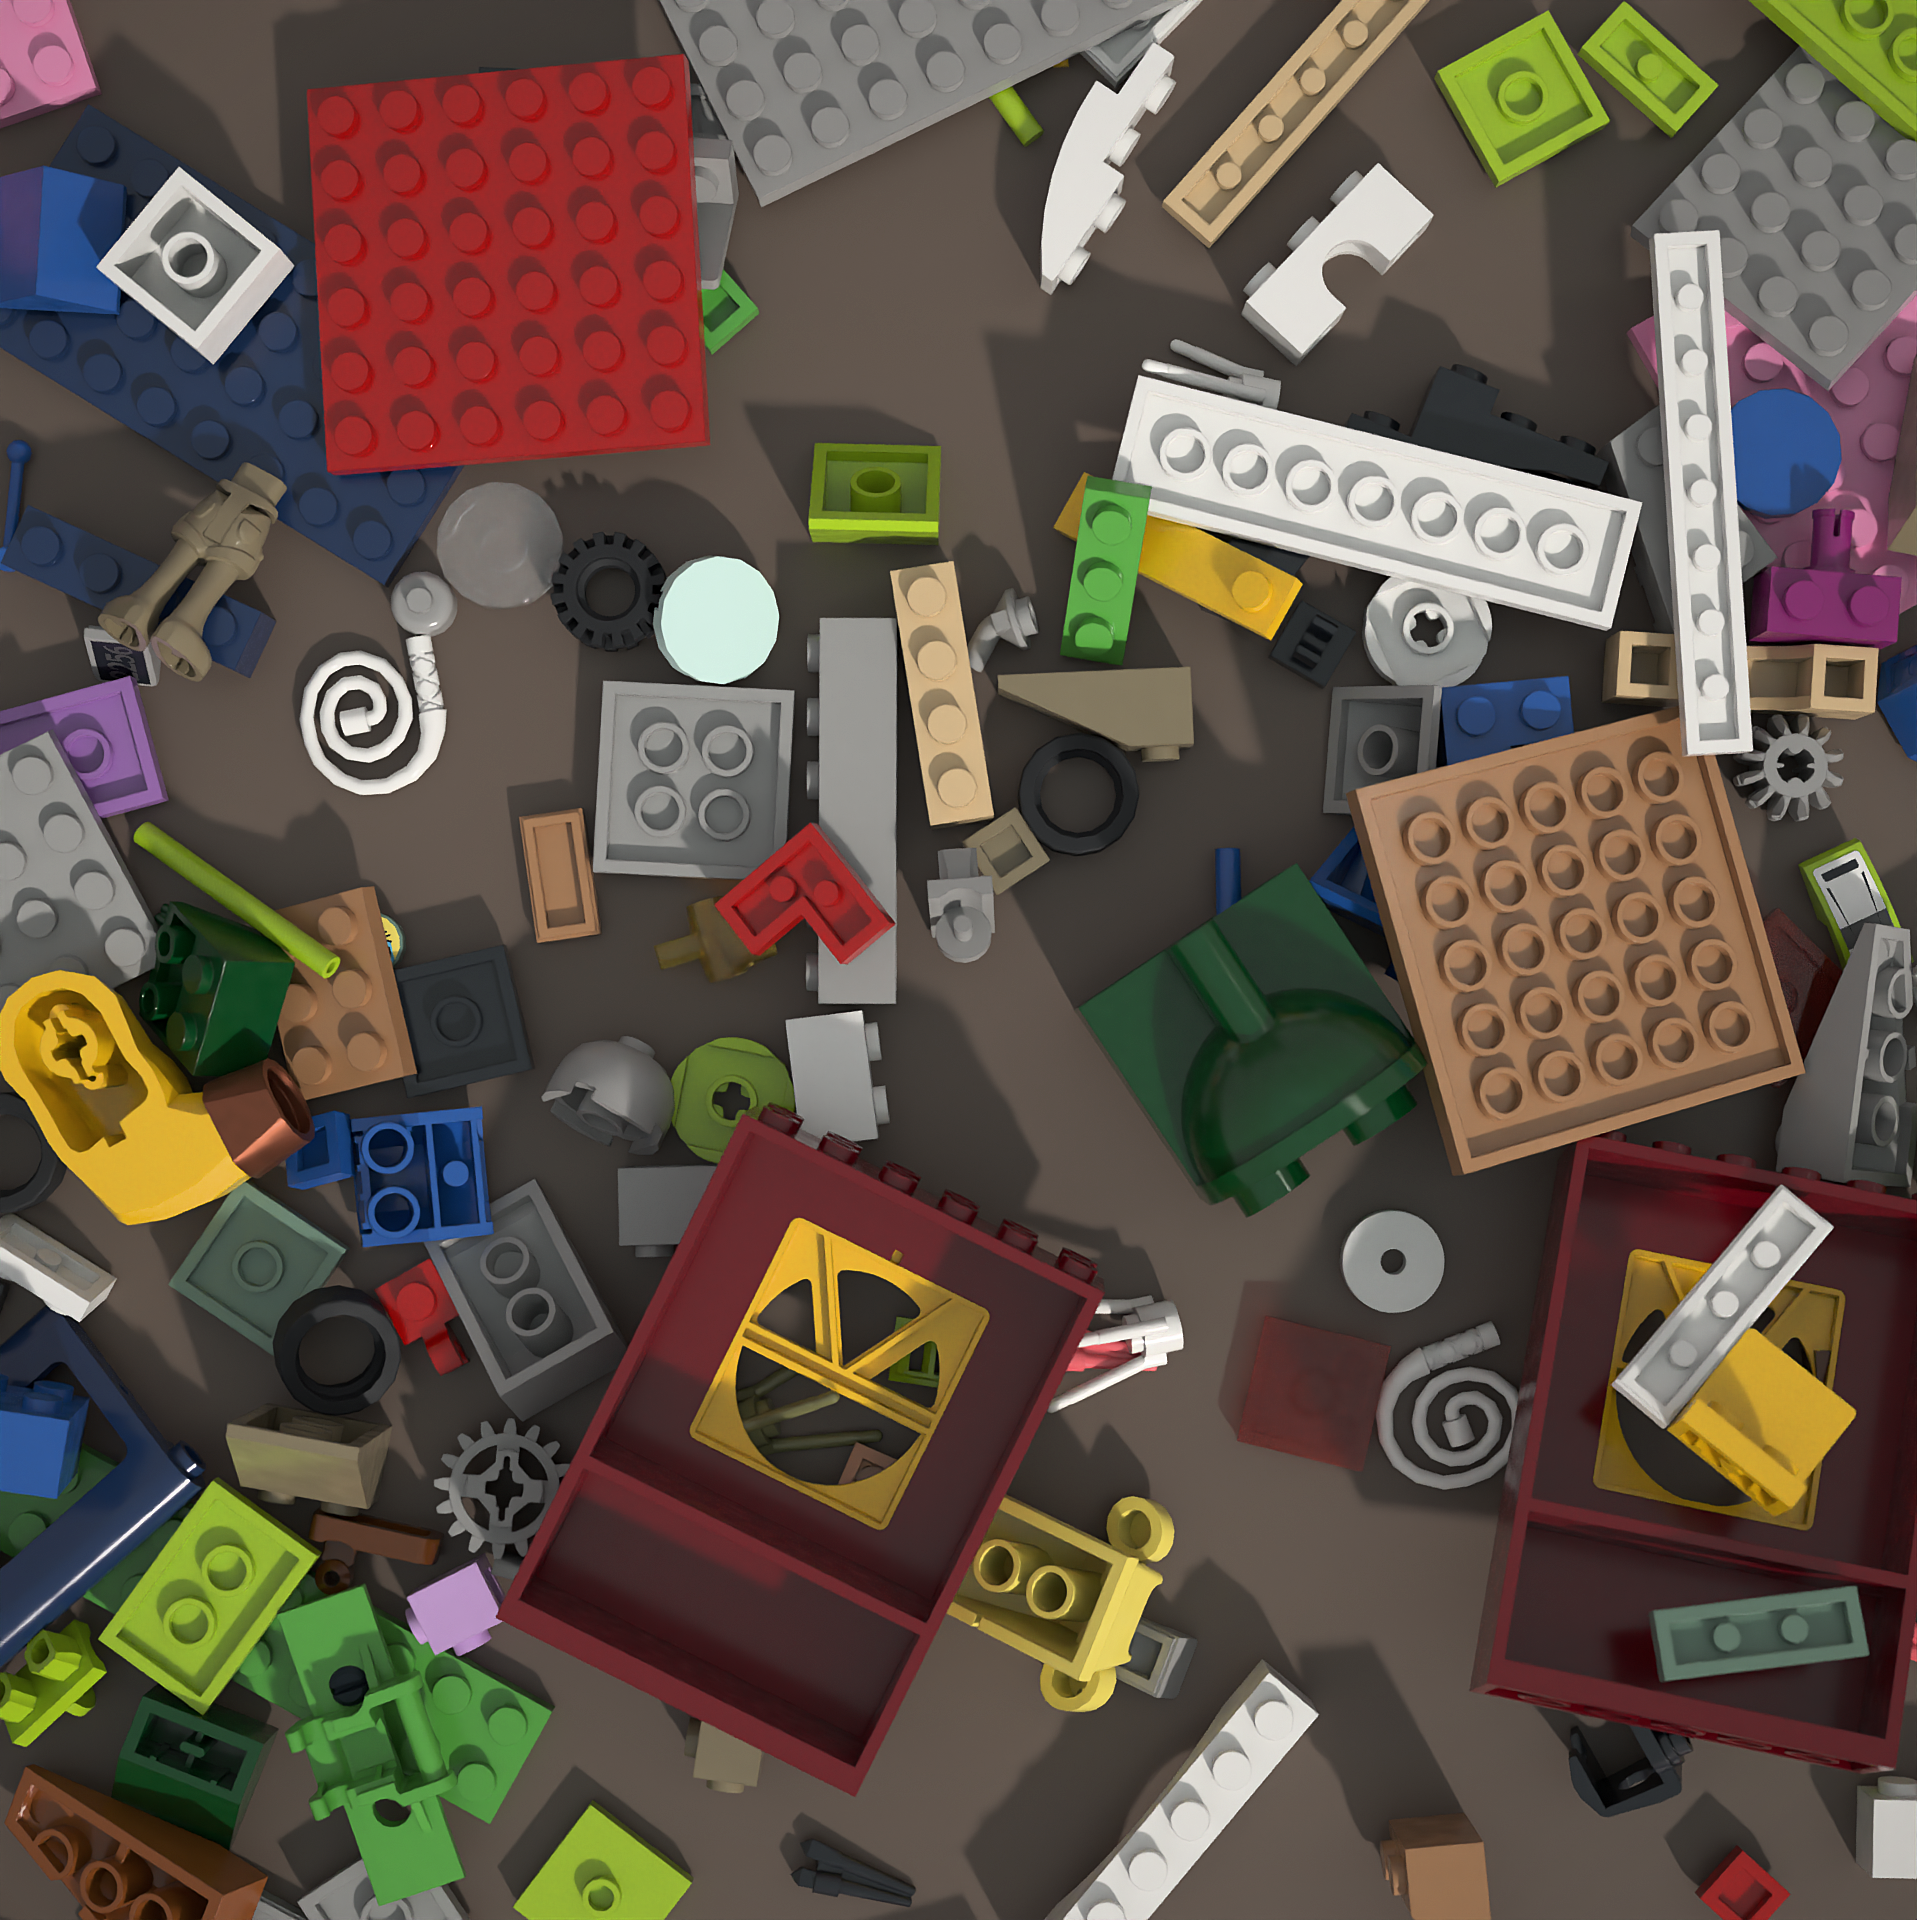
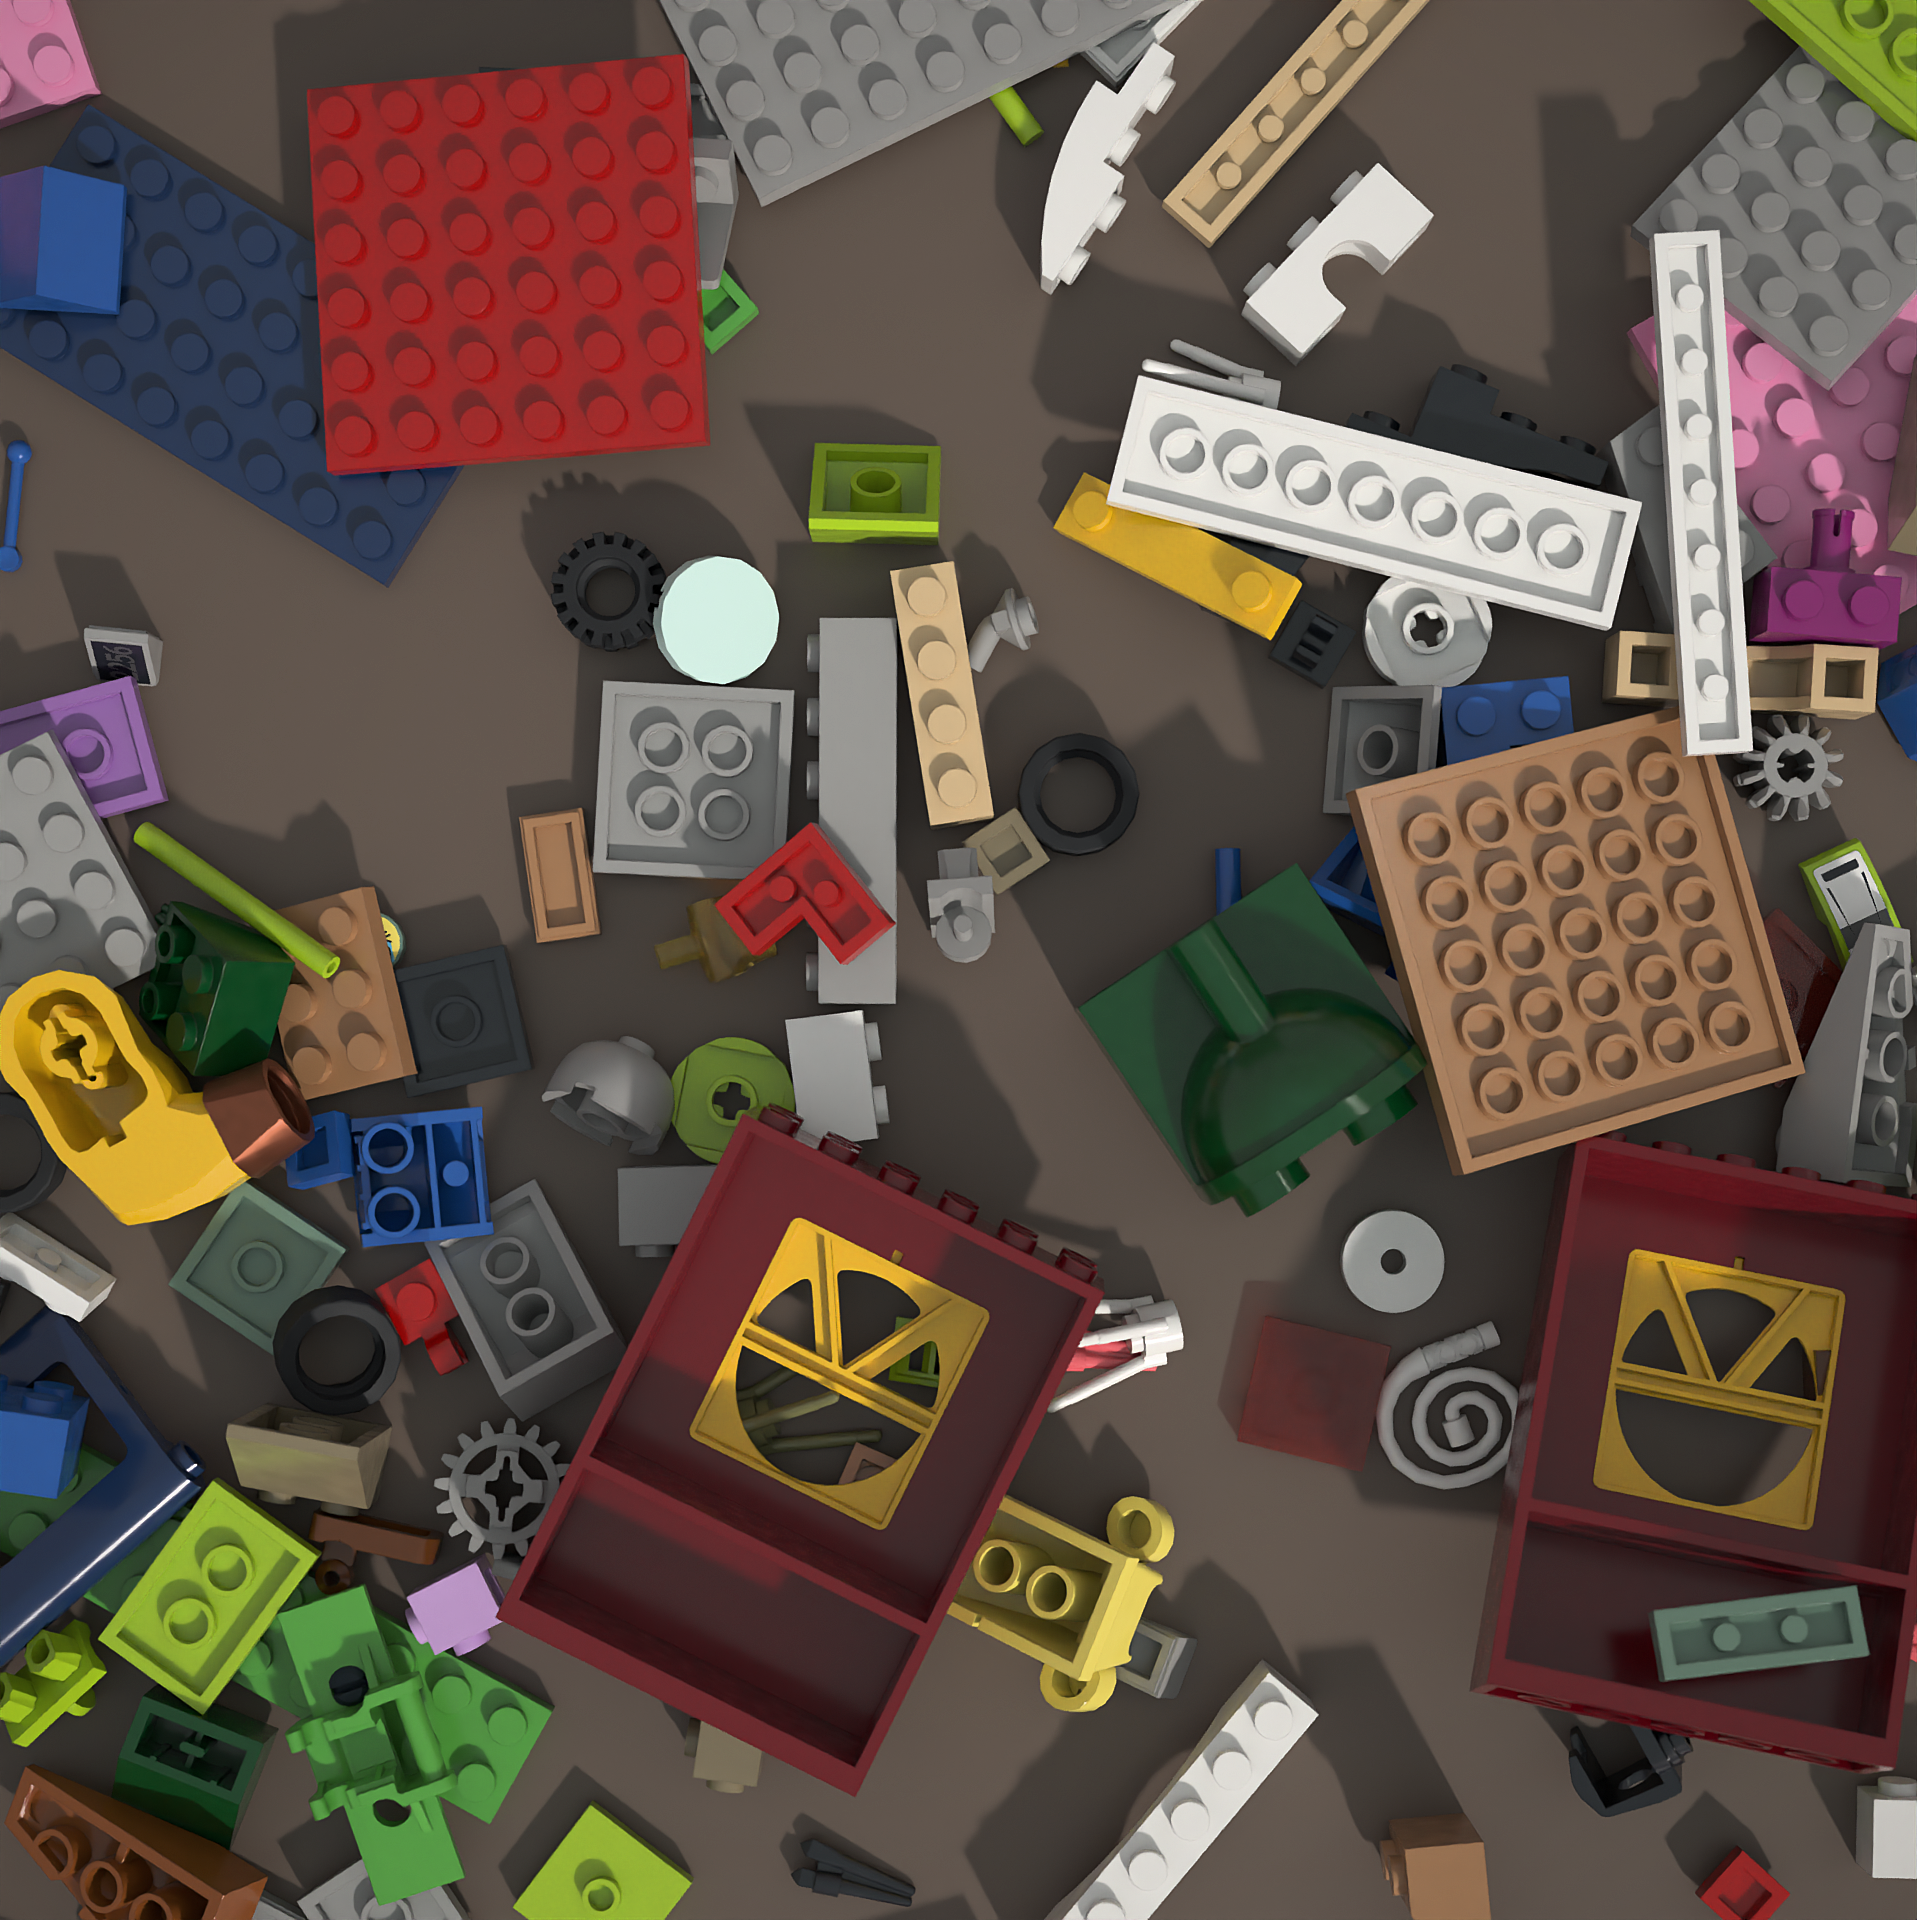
(102, 571): dark blue brick -> none
(196, 265): white brick -> none
(225, 537): dark tan piece -> none
(359, 720): white piece -> none
(423, 604): light grey piece -> none
(500, 545): clear tile -> none
(1105, 570): bright green plate -> none
(1127, 707): dark tan slope -> none
(1521, 99): lime plate -> none
(1647, 69): lime plate -> none
(1722, 1306): white tile -> none
(1763, 1422): yellow bracket -> none
(1783, 452): blue tile -> none

